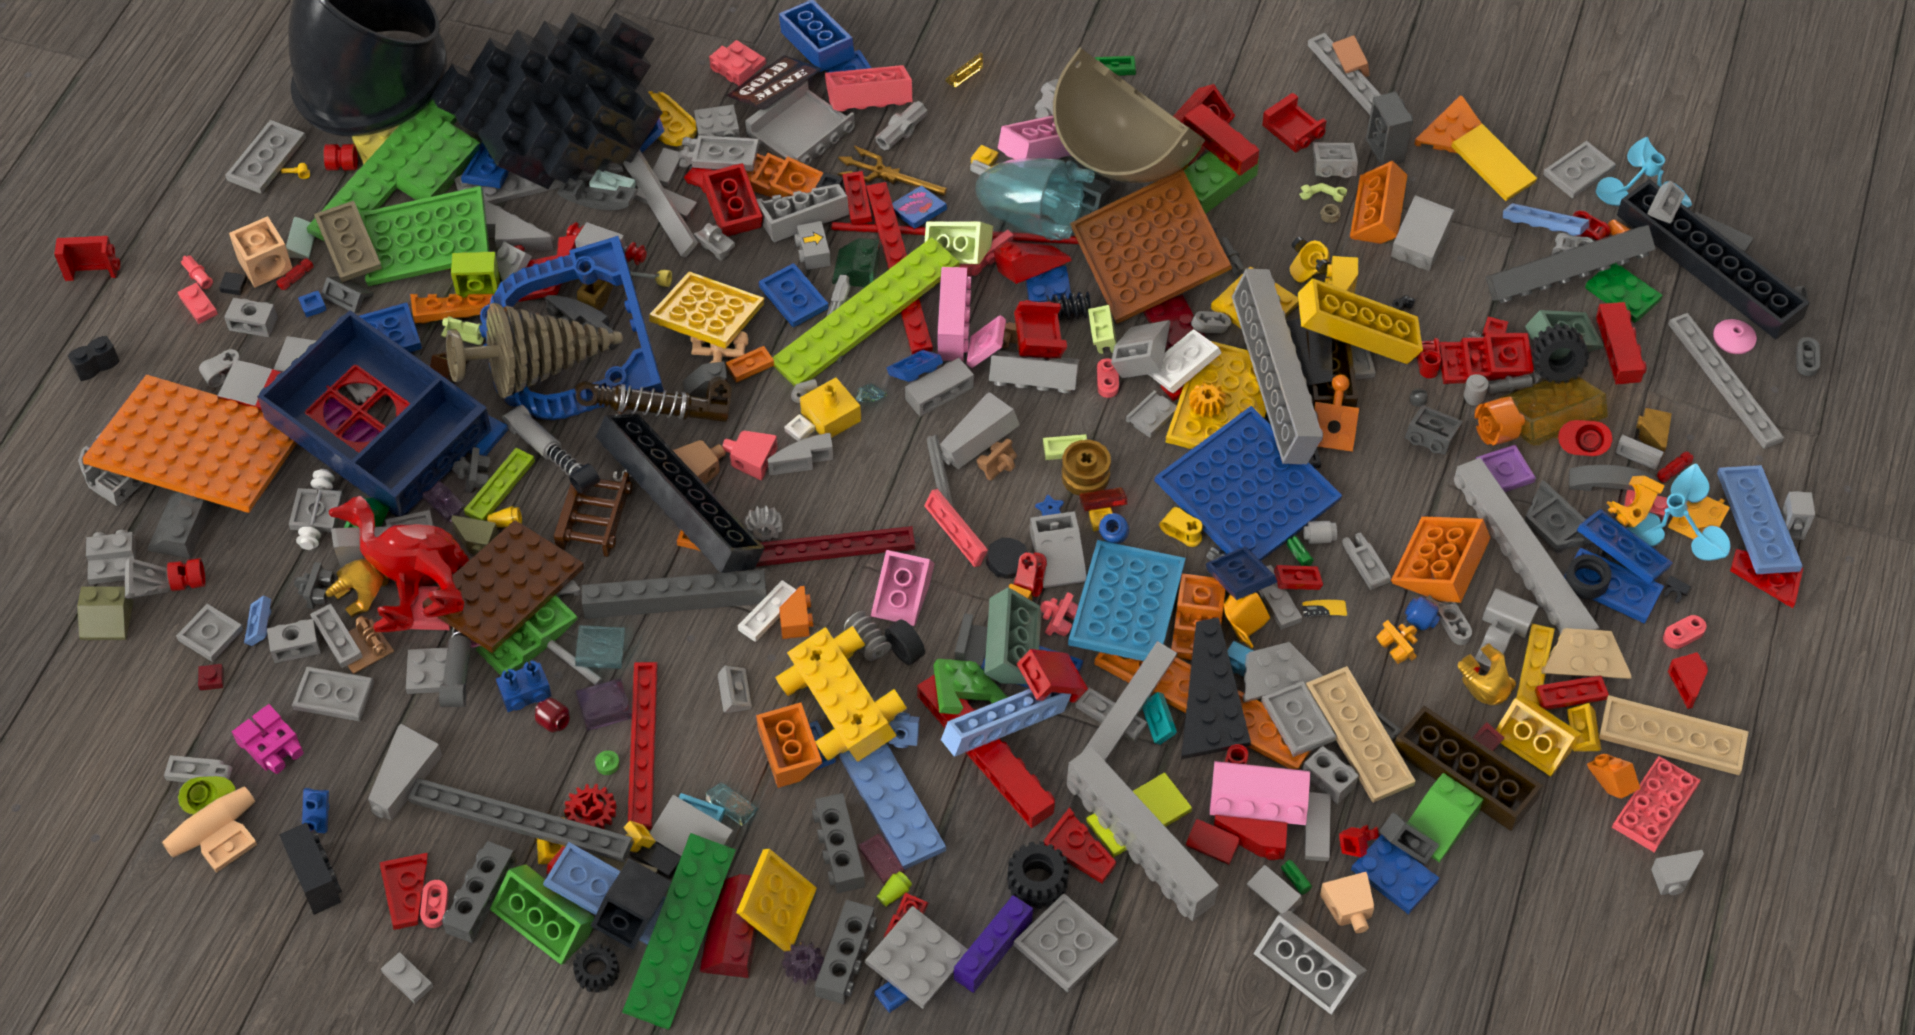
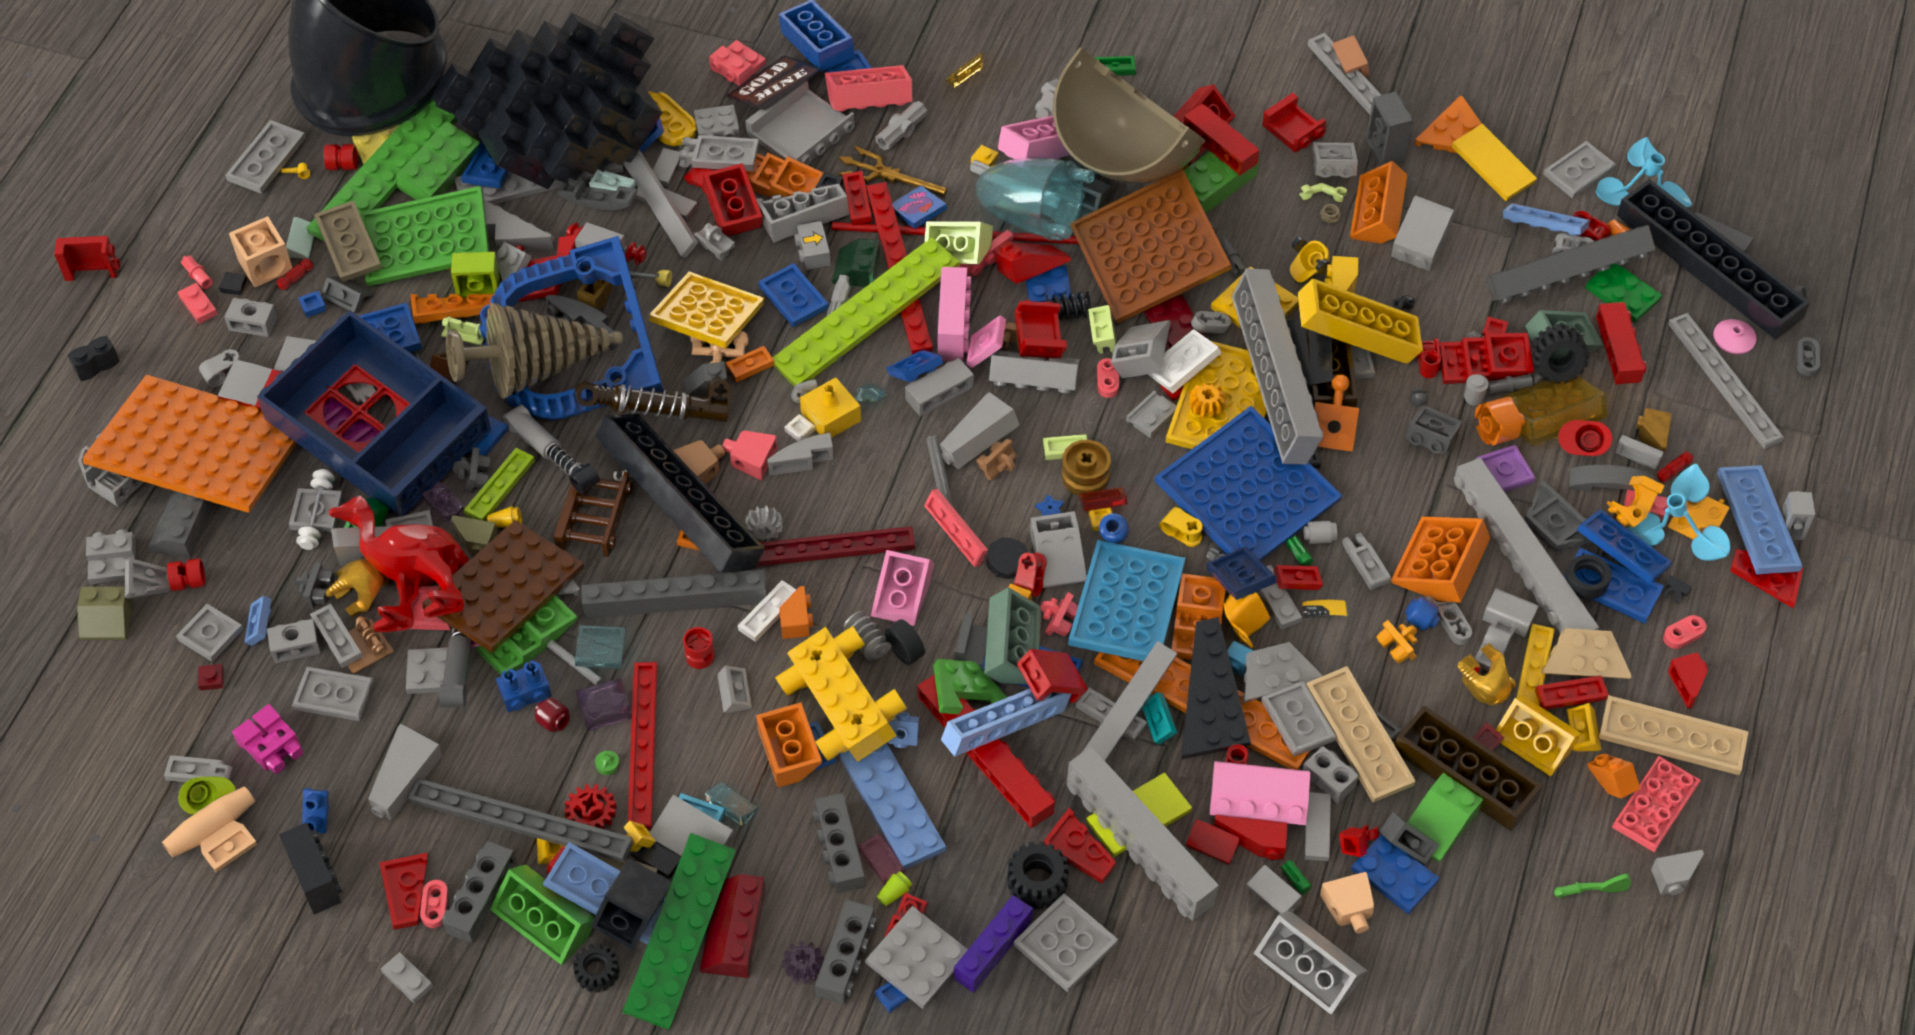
(699, 647): none -> red wheel
(776, 900): yellow plate -> none
(1616, 884): none -> bright green piece
(1666, 202): light grey slope -> none

